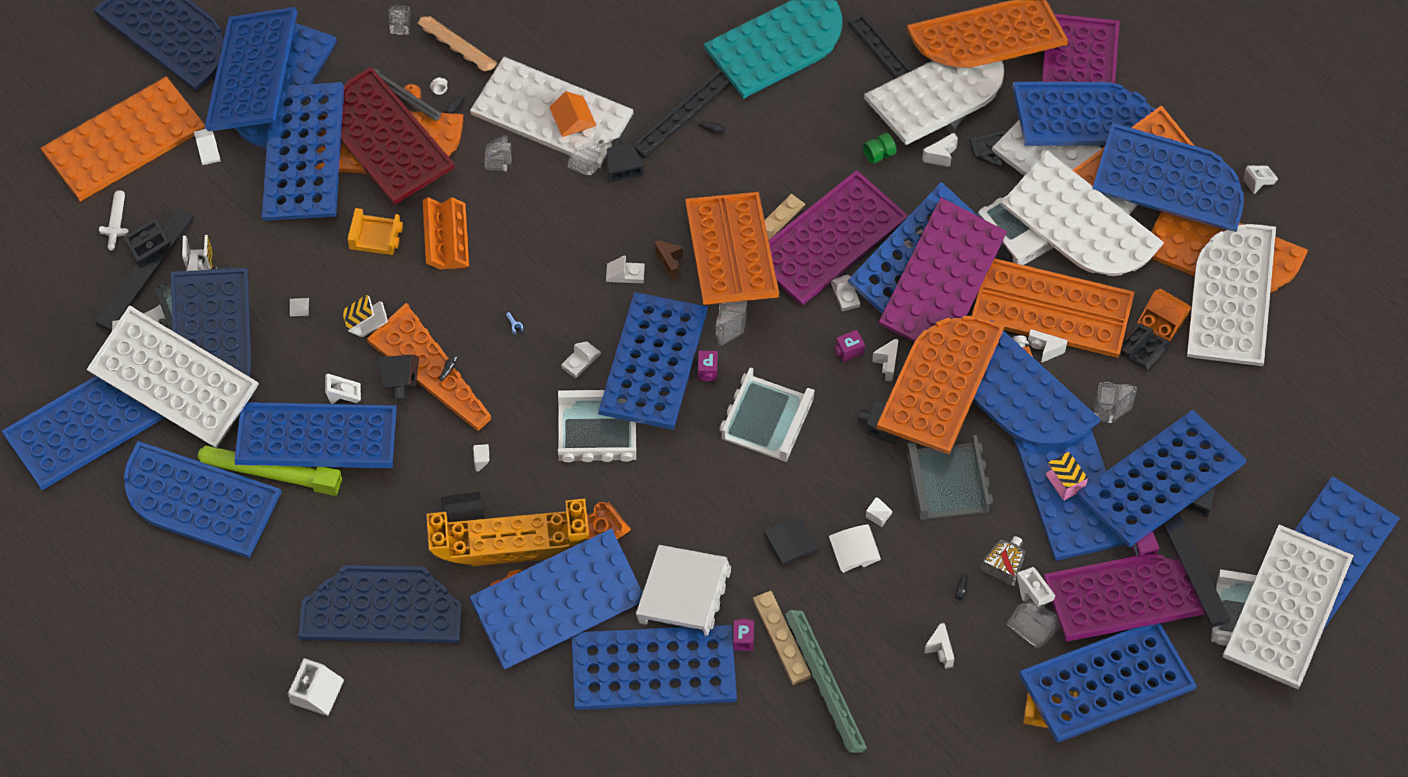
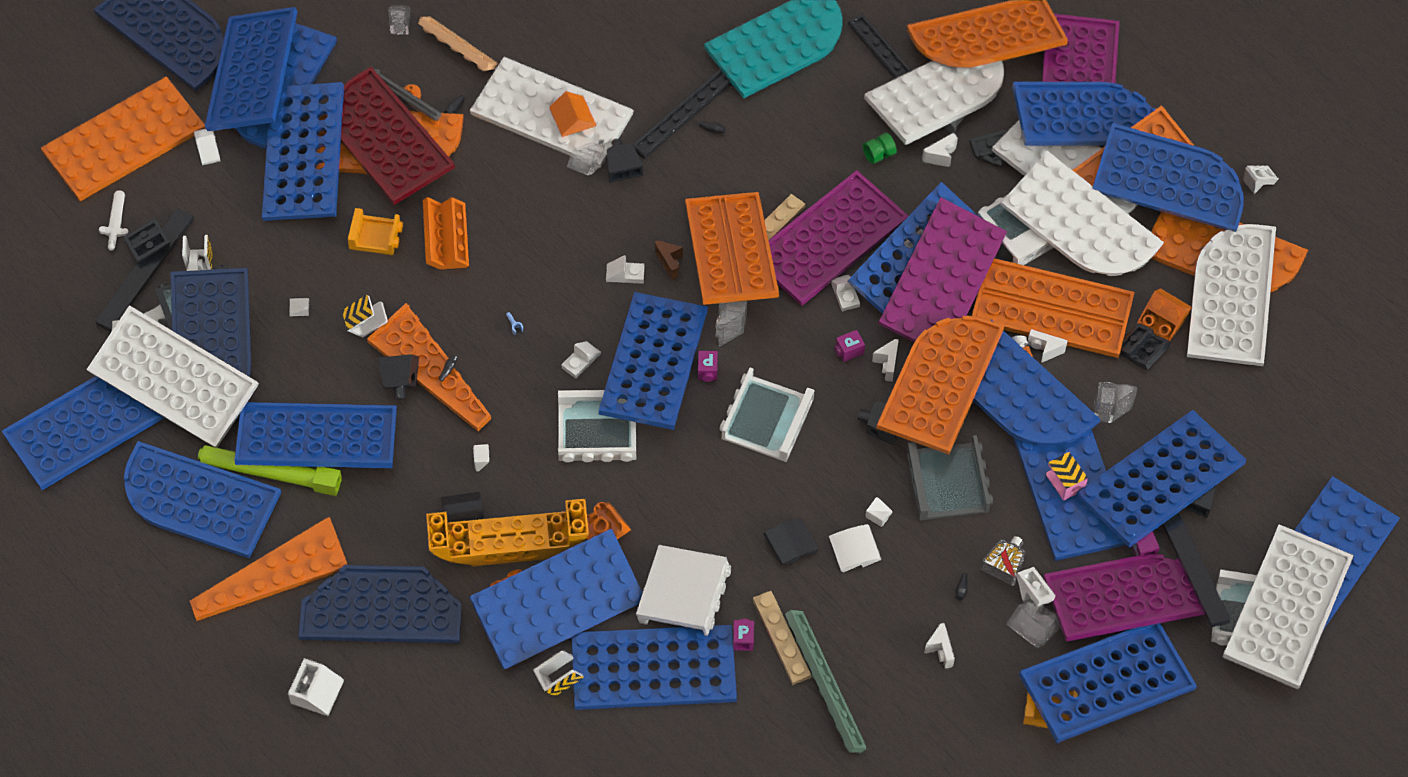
(295, 563): none -> orange wing
(341, 388): white slope -> none
(438, 86): white plate -> none
(498, 154): clear slope -> none
(552, 665): none -> white piece

